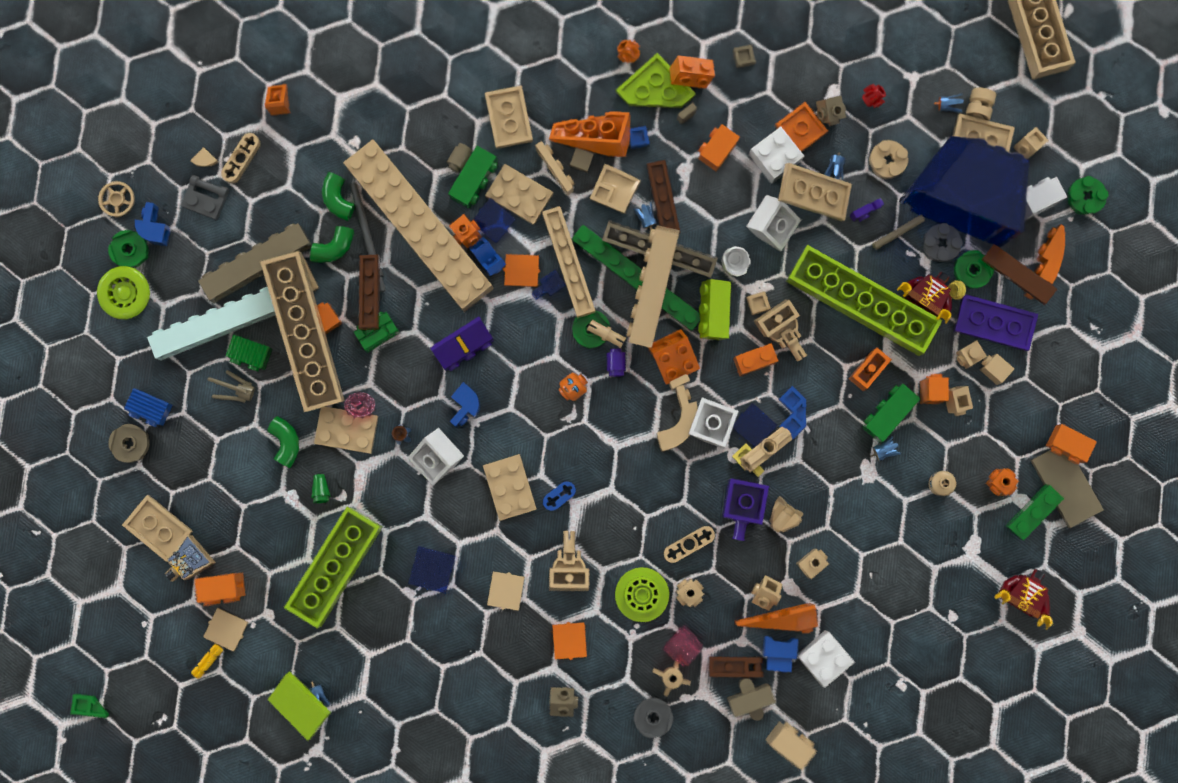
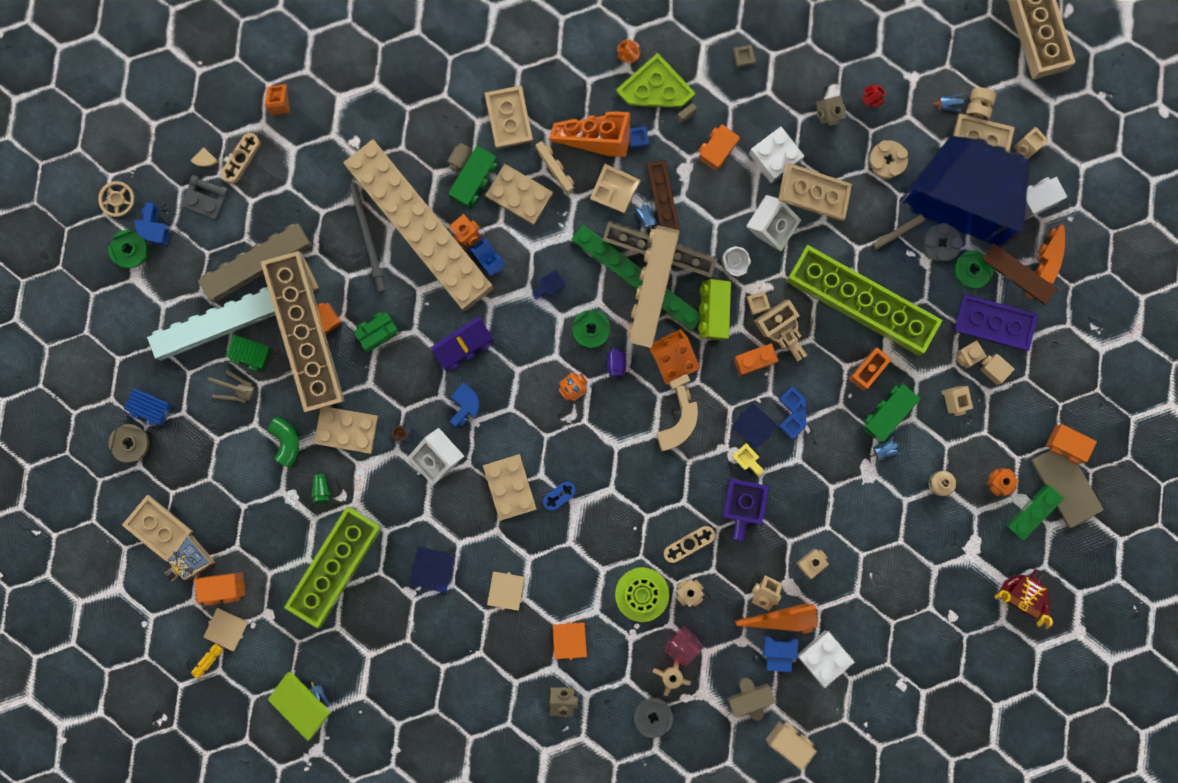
(87, 706): green tile -> none
(123, 292): lime wheel -> none
(332, 197): green cylinder -> none
(335, 249): green cylinder -> none
(355, 400): clear pink gear -> none
(369, 292): reddish brown tile -> none
(494, 220): clear blue piece -> none
(521, 270): orange piece -> none
(568, 262): tan plate -> none
(569, 572): tan brick -> none
(581, 160): dark tan tile -> none
(606, 333): tan pin -> none
(692, 72): orange brick -> none
(713, 423): white slope -> none
(734, 666): reddish brown plate -> none
(759, 454): tan piece -> none
(784, 516): tan brick -> none
(802, 127): orange plate -> none
(837, 163): flat silver piece -> none
(863, 213): dark purple plate -> none
(930, 294): torso -> none
(934, 389): orange brick -> none
(961, 289): light yellow plate -> none
(1076, 195): green plate -> none

